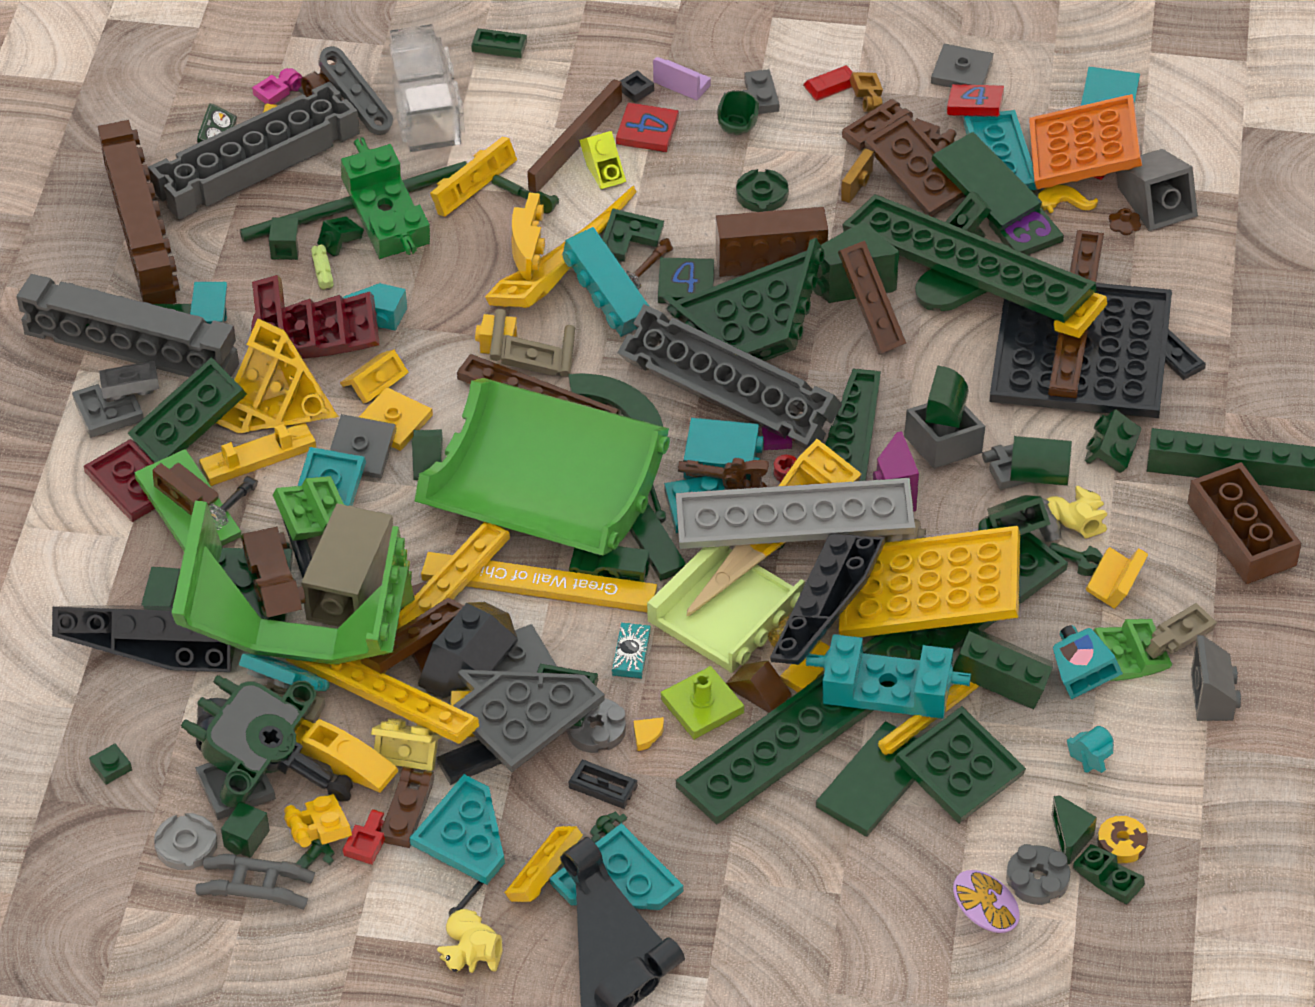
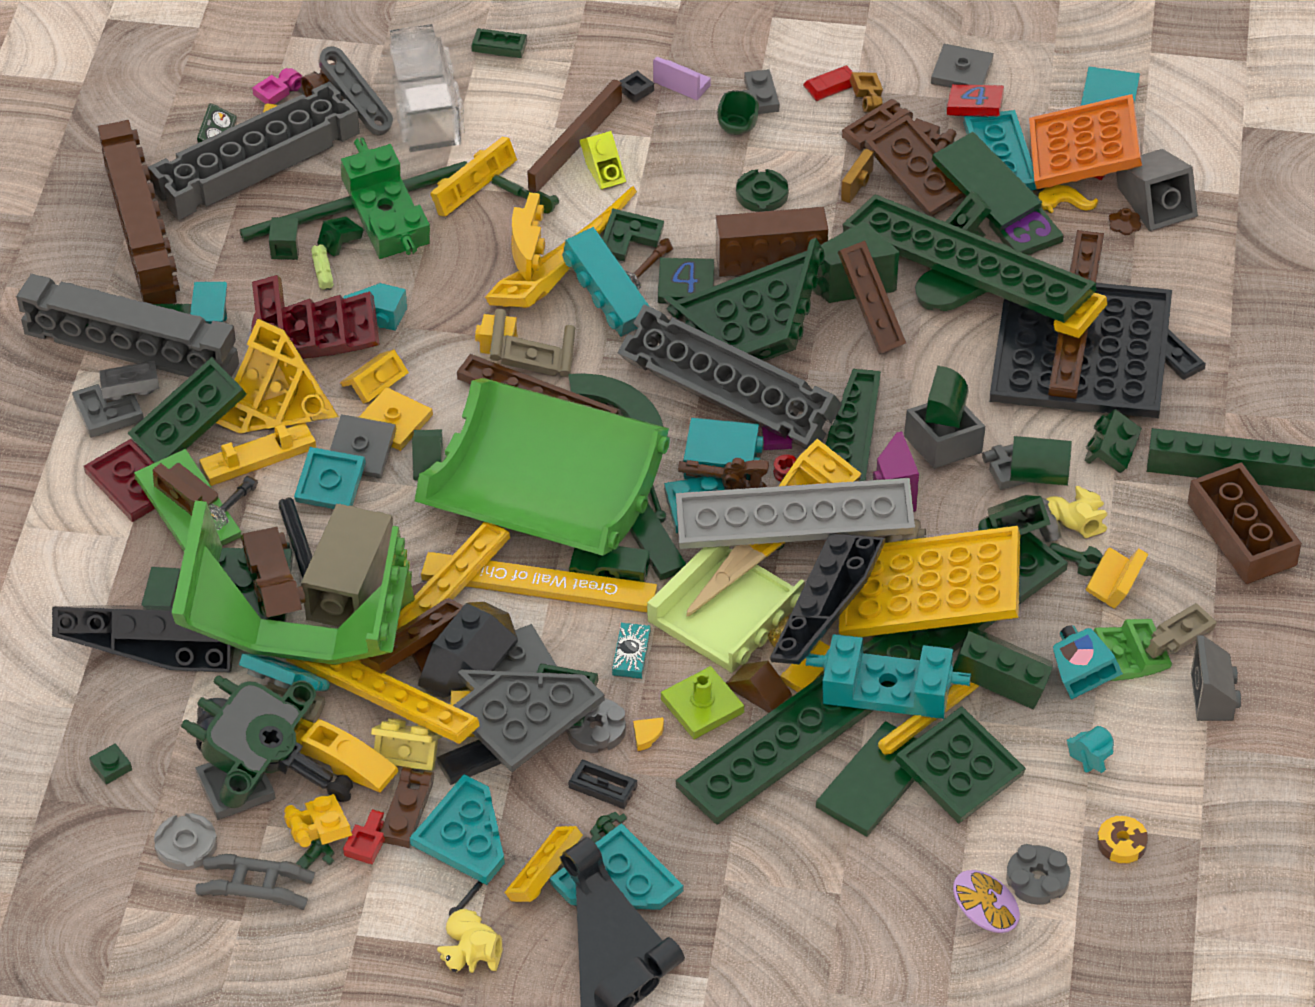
(245, 830): dark green brick -> none
(308, 506): bright green slope -> none
(647, 127): red tile -> none
(1072, 826): dark green slope -> none
(1106, 874): dark green slope -> none

